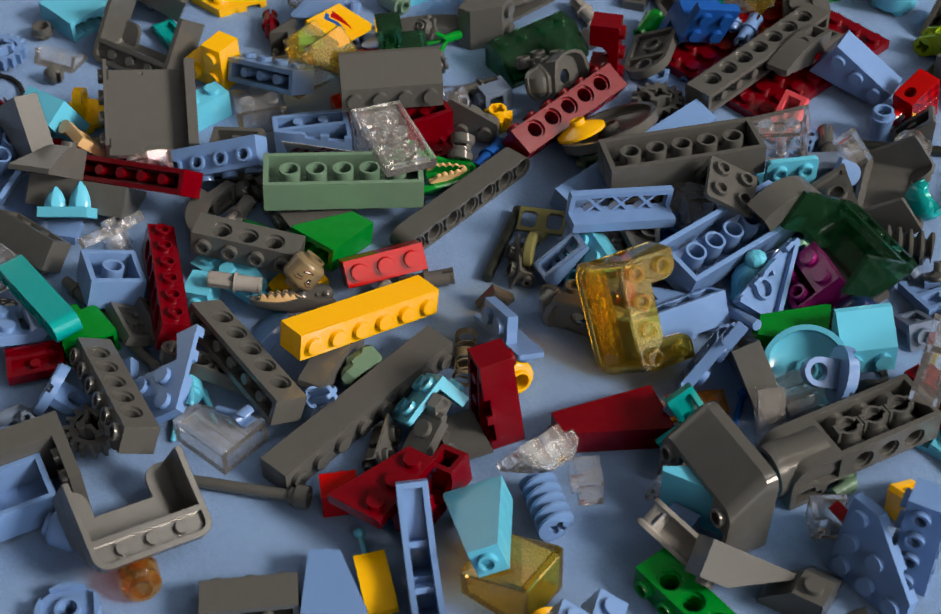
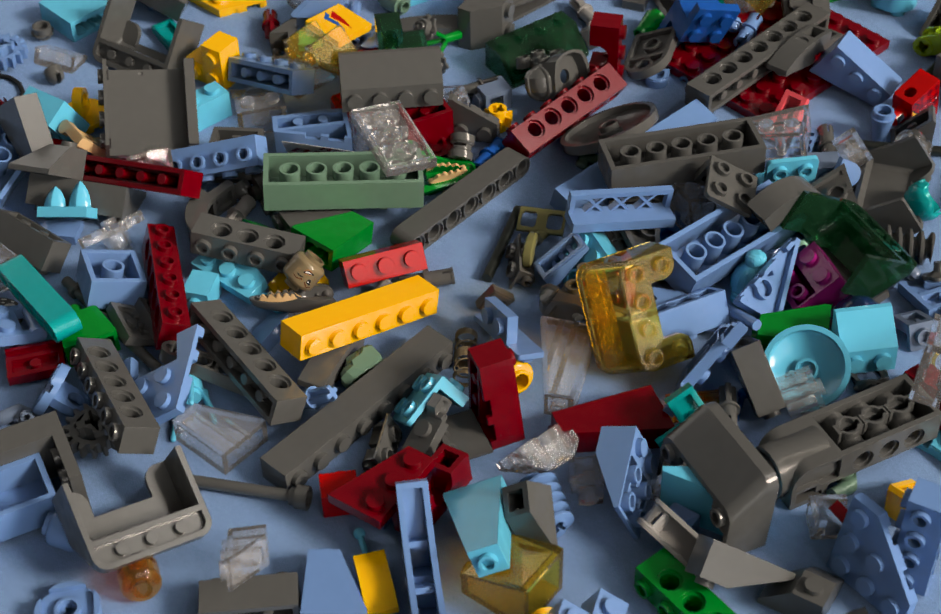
(234, 282): light grey axle -> none
(242, 417): medium blue hand -> none
(243, 554): none -> clear slope
(530, 511): none -> dark grey slope
(564, 362): none -> clear slope
(580, 130): yellow dish -> none
(627, 471): none -> medium blue slope
(665, 98): dark grey gear -> none
(728, 401): none -> dark grey axle
(769, 410): clear slope -> none
(839, 374): medium blue tile -> none

